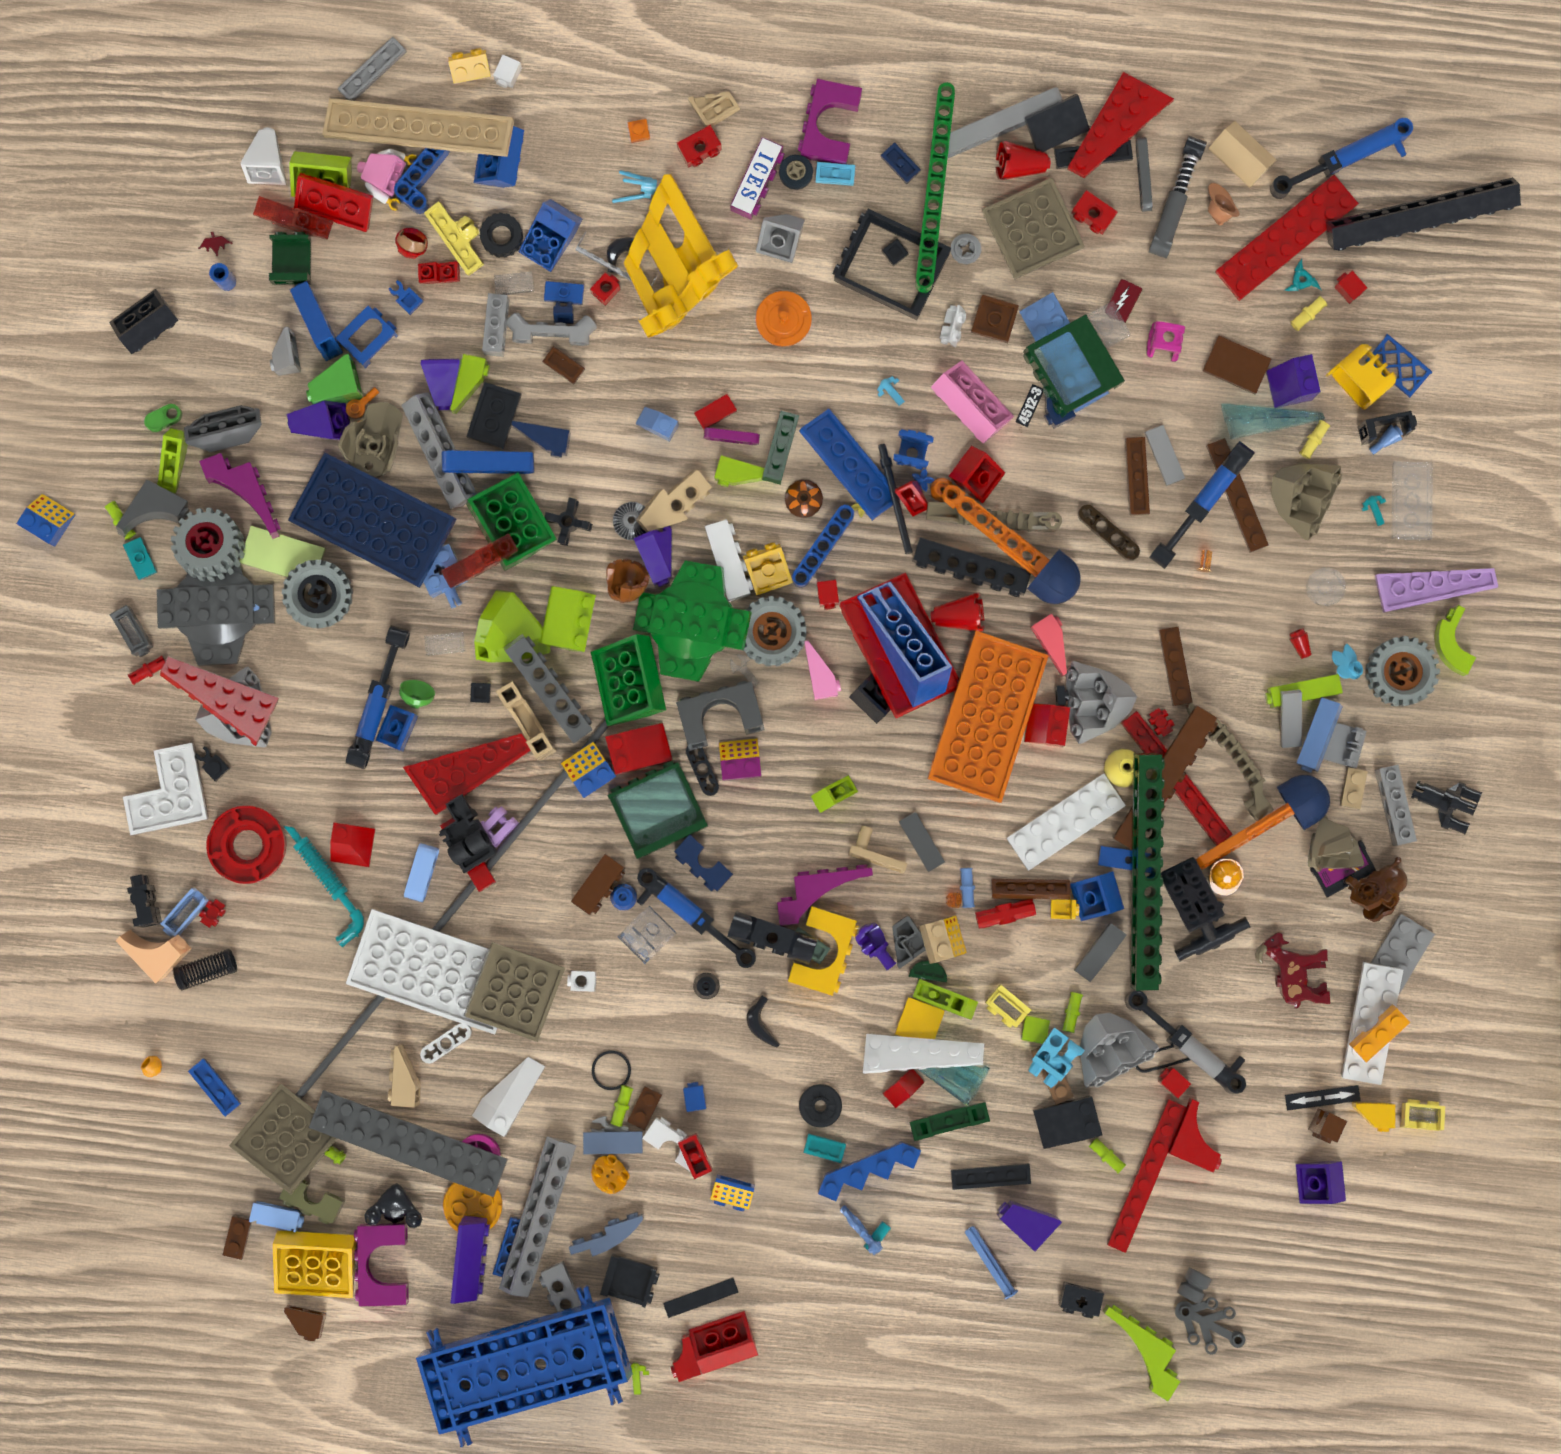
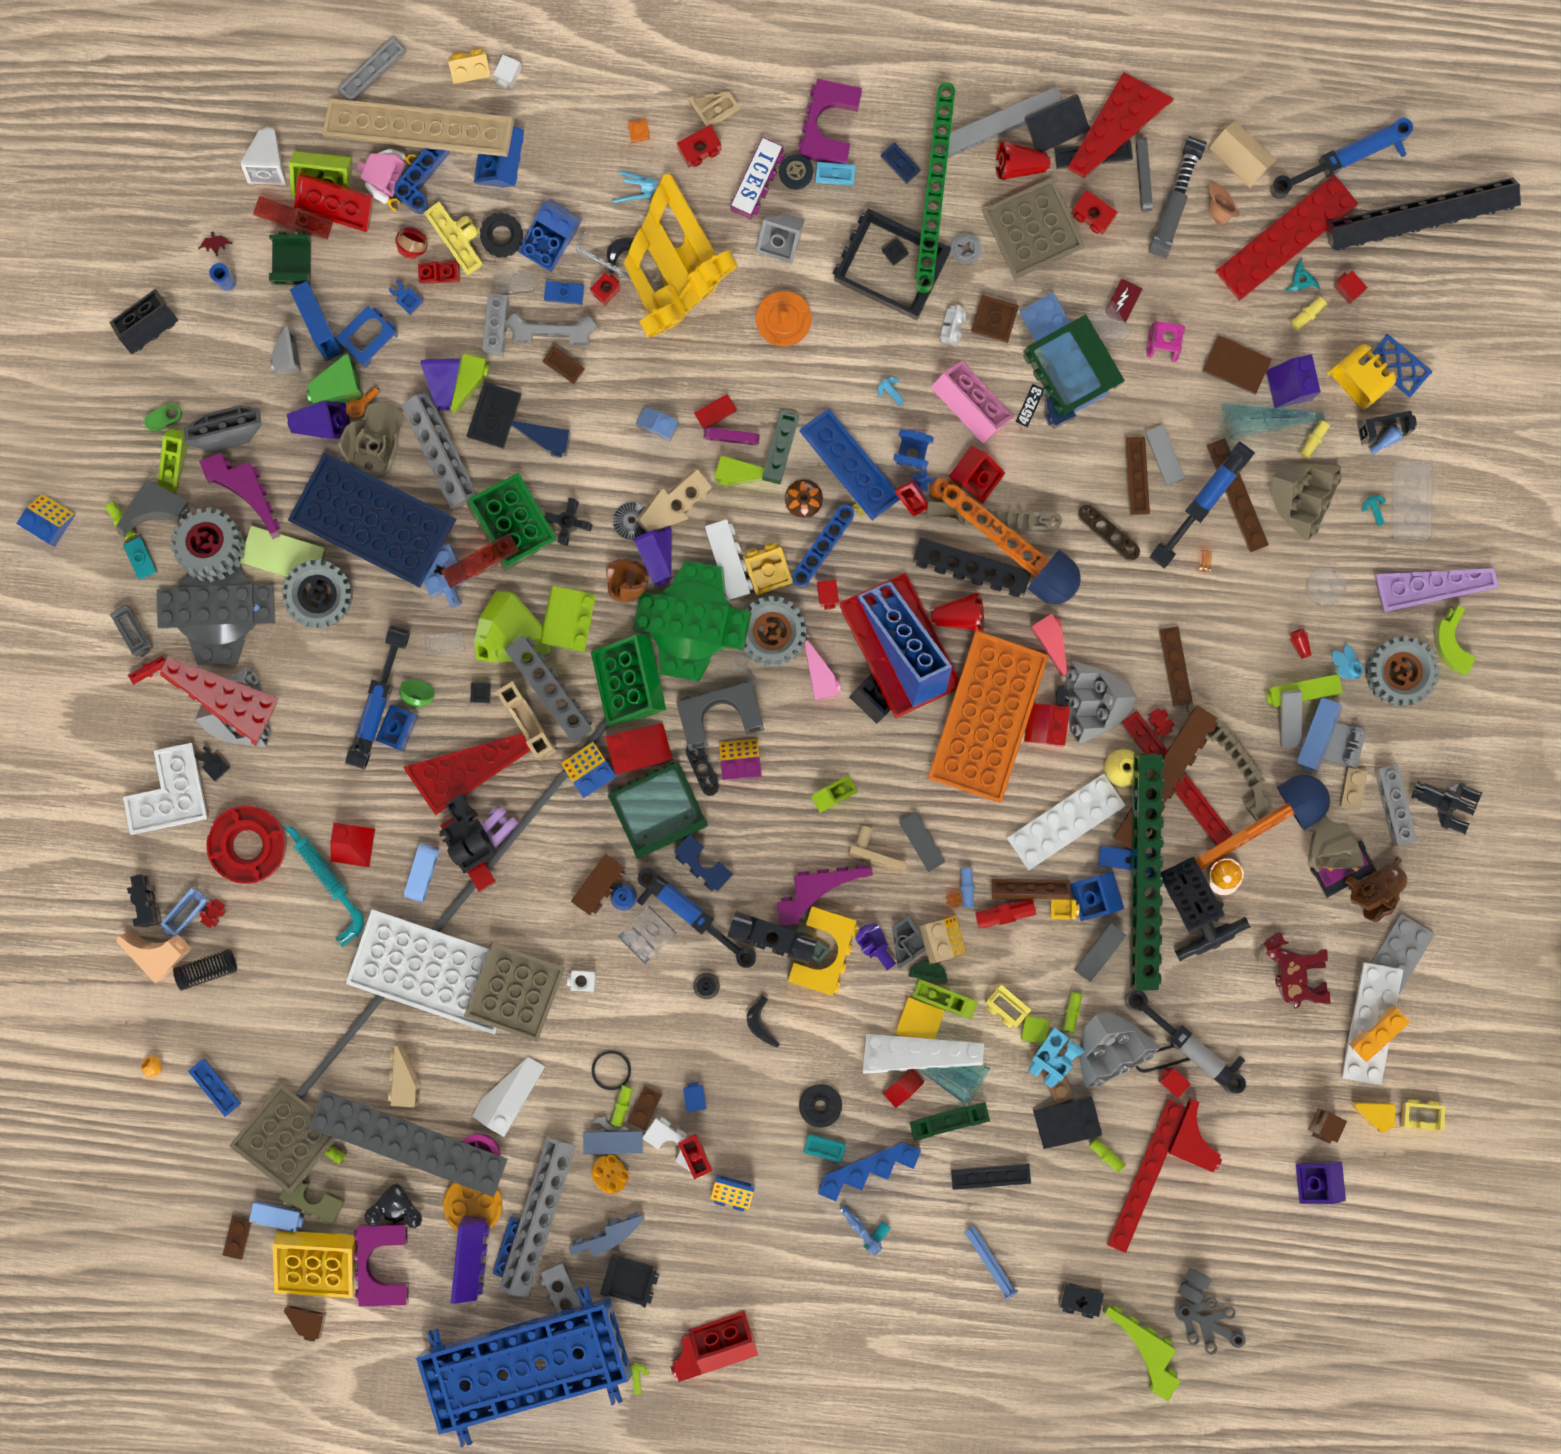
(430, 1047): white beam -> none
(487, 462): blue beam -> none
(563, 314): dark blue tile -> none
(700, 1297): black sticker -> none
(886, 464): black bar -> none
(1028, 1223): dark purple slope -> none
(1322, 1097): black sticker -> none

